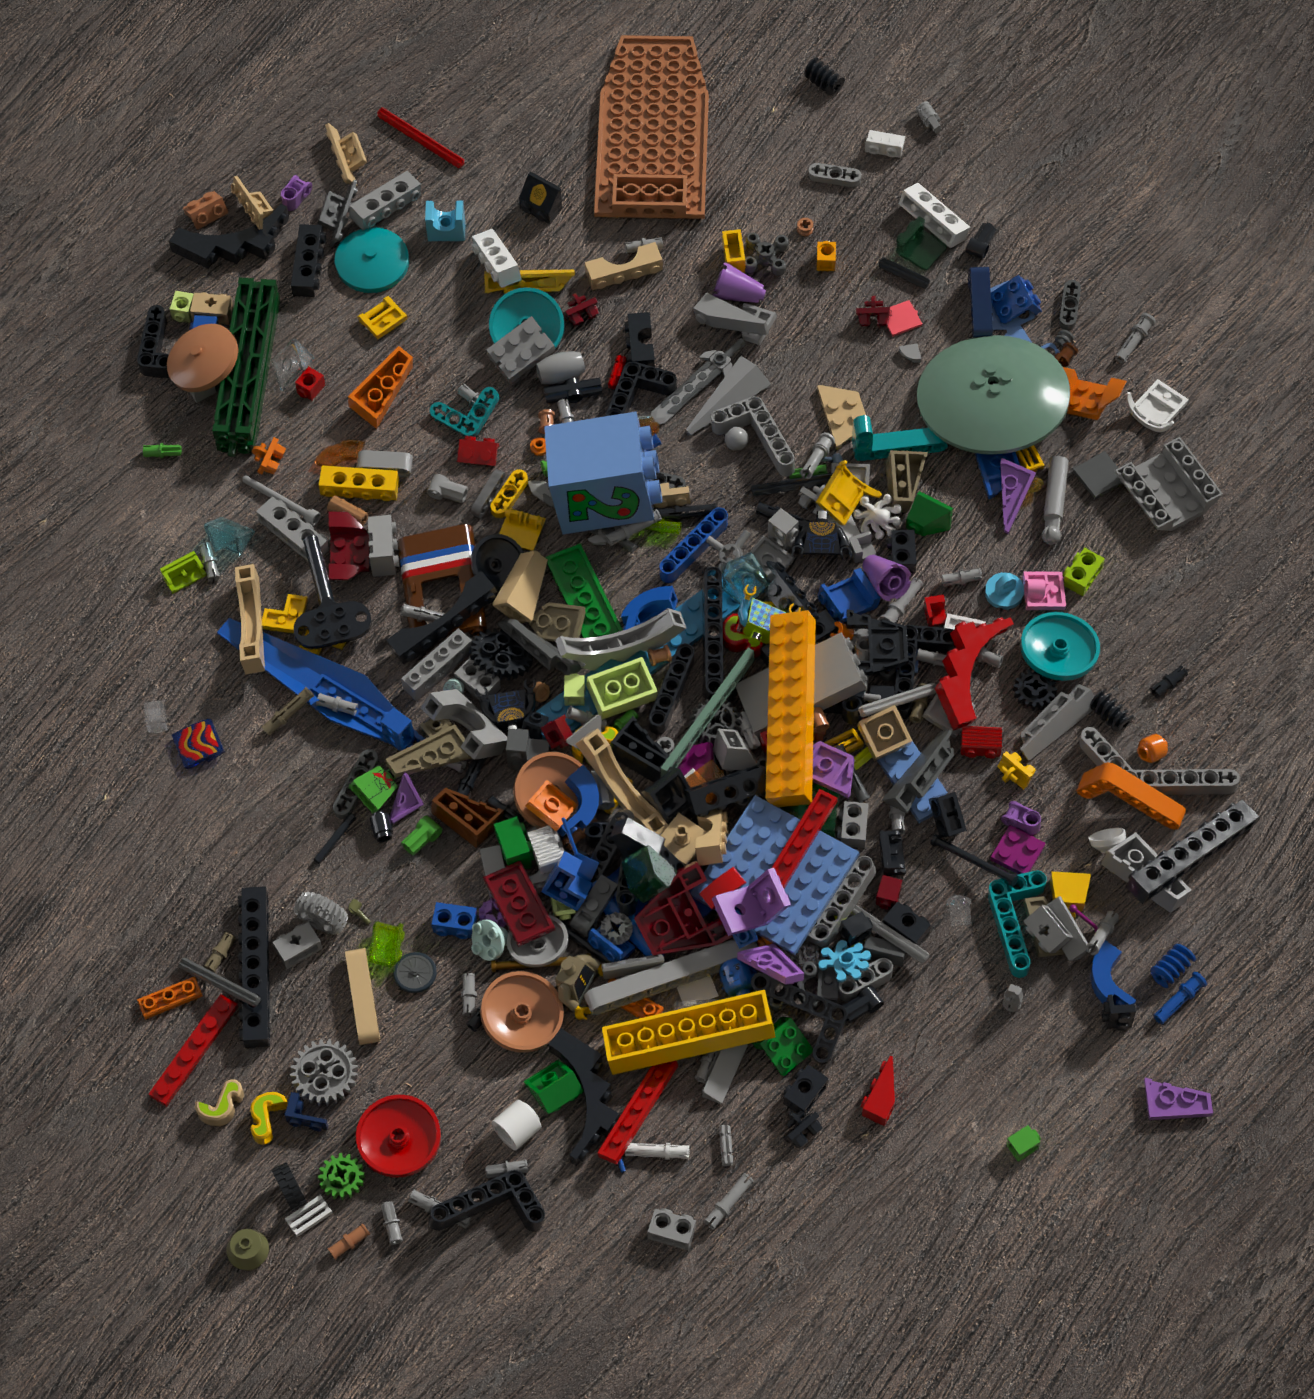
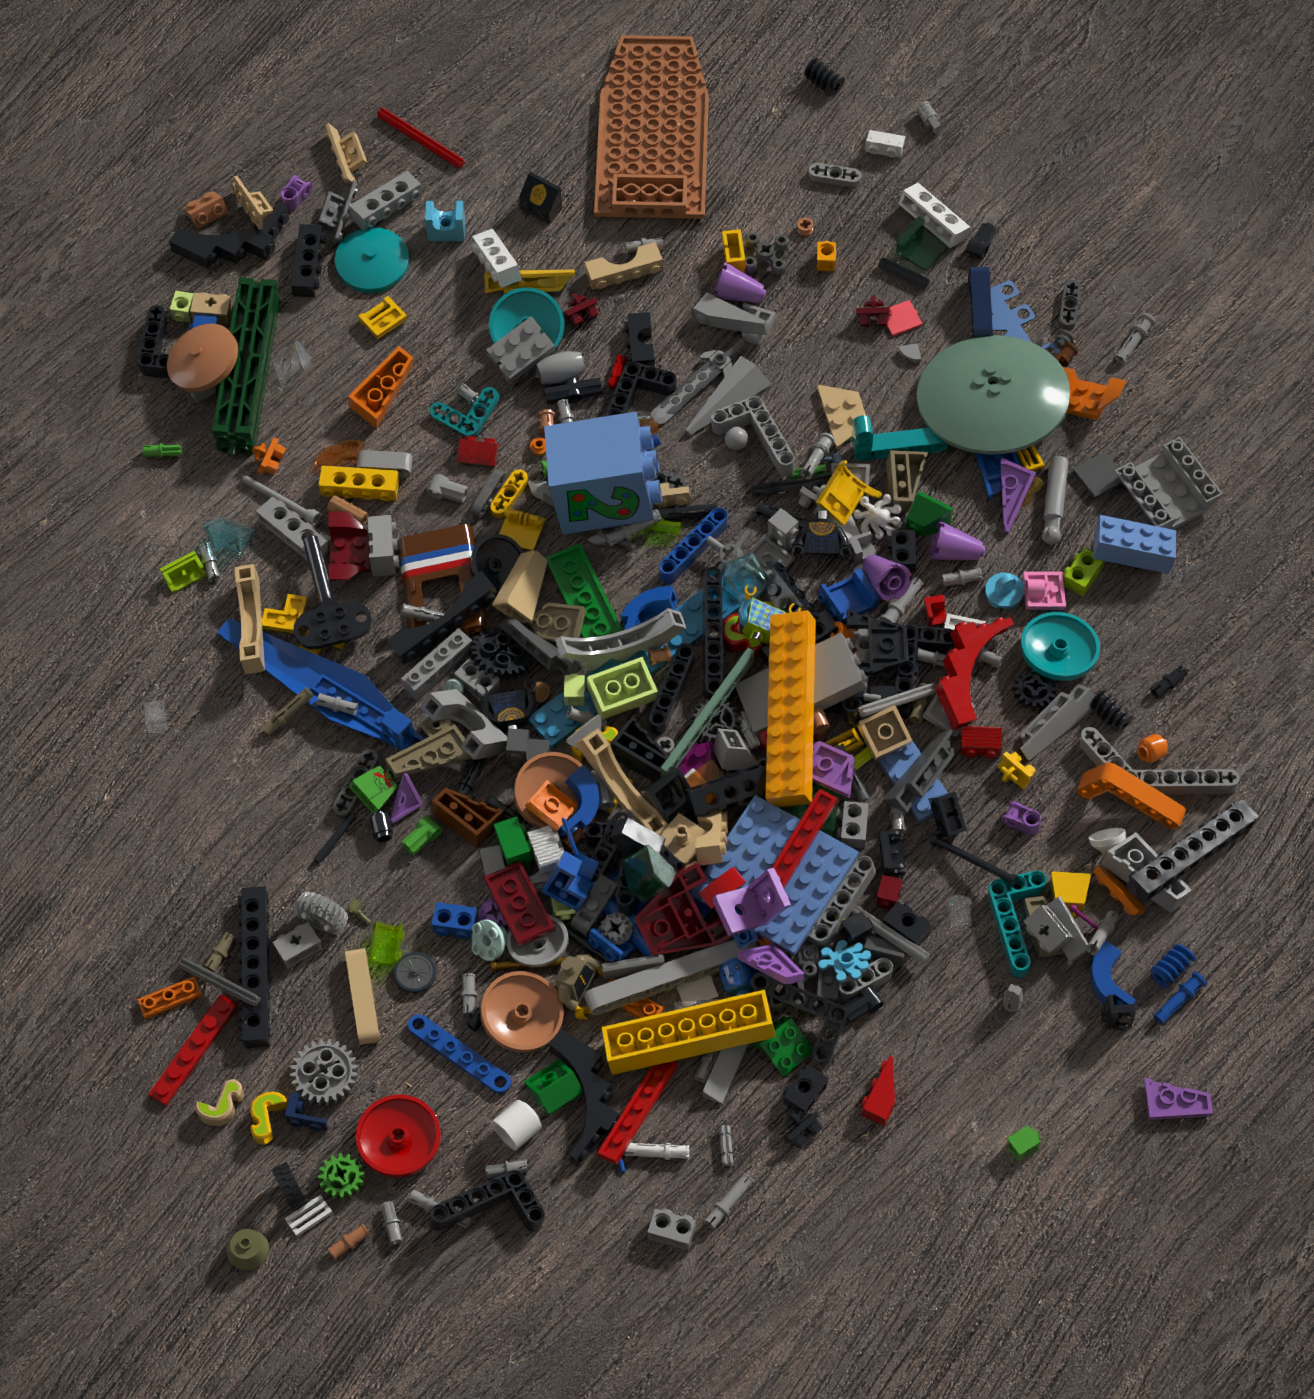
(198, 743): slope -> none
(312, 377): red brick -> none
(459, 1054): none -> blue plate
(533, 723): black bracket -> none
(557, 732): dark red brick -> none
(620, 723): bright green pin -> none
(954, 544): none -> medium lavender cone
(1014, 299): blue bracket -> none
(1017, 851): magenta plate -> none
(1119, 891): none -> orange tile
(1134, 544): none -> medium blue brick
(1157, 406): white piece -> none

